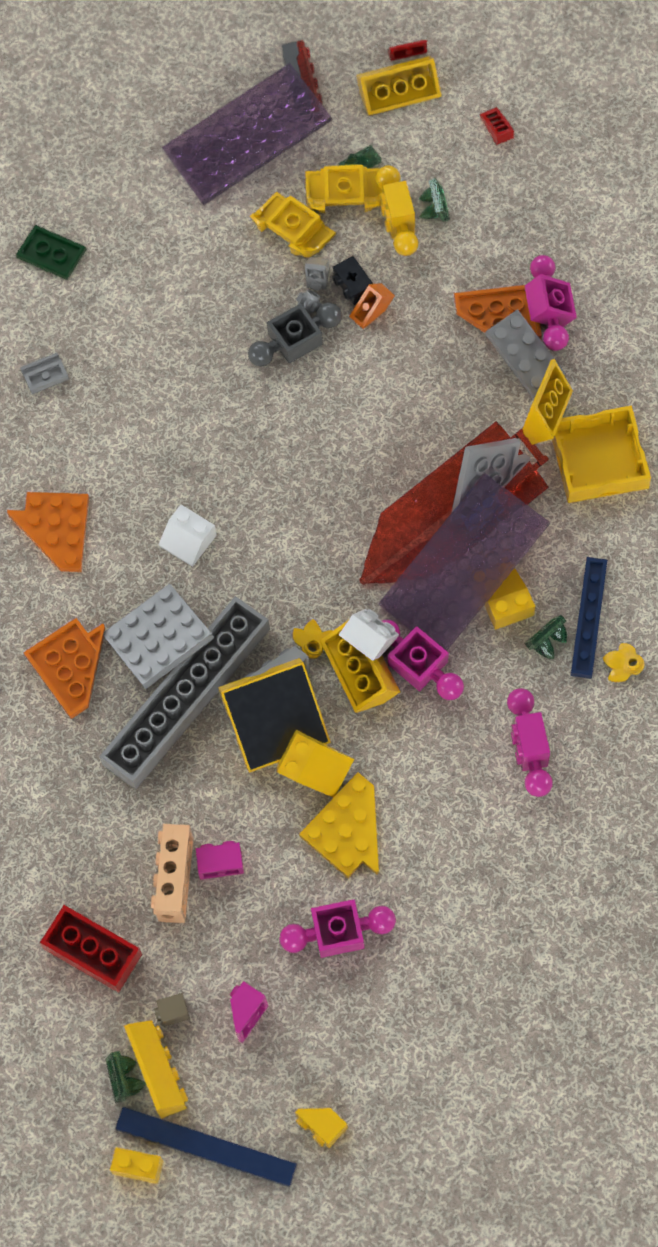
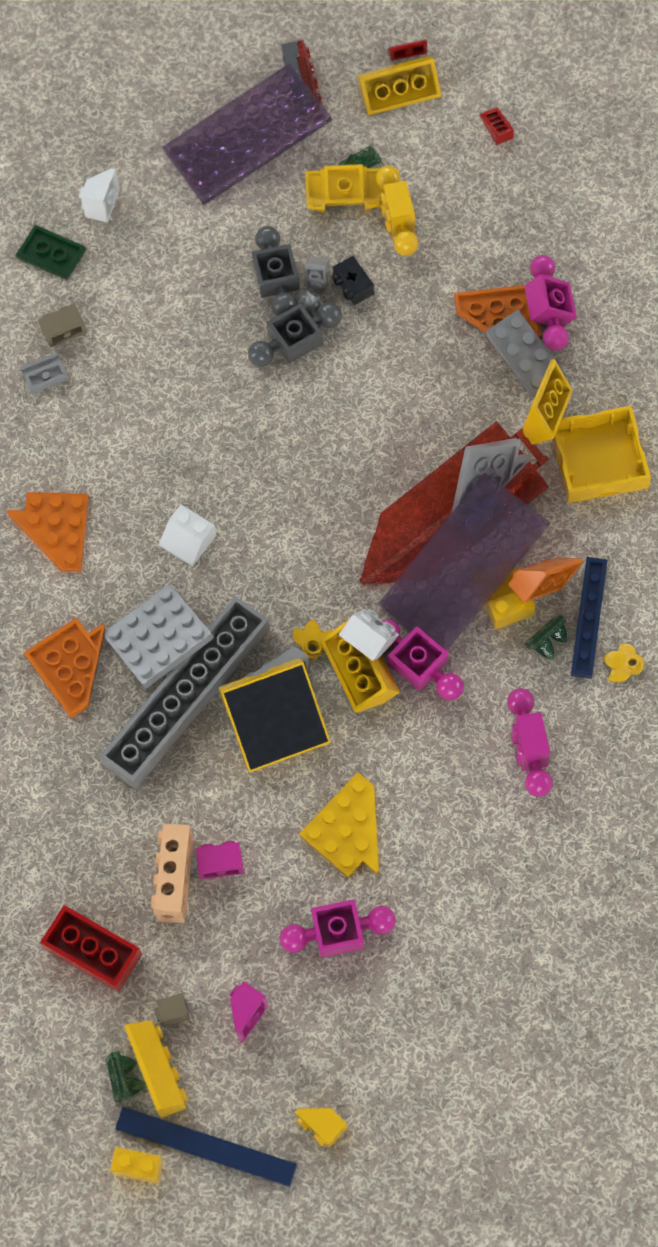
(62, 325): none -> dark tan brick
(100, 195): none -> white slope
(275, 270): none -> dark grey brick
(293, 223): yellow piece -> none
(314, 764): yellow slope -> none
(371, 304): orange slope -> none
(439, 206): clear green tile -> none
(543, 577): none -> orange slope

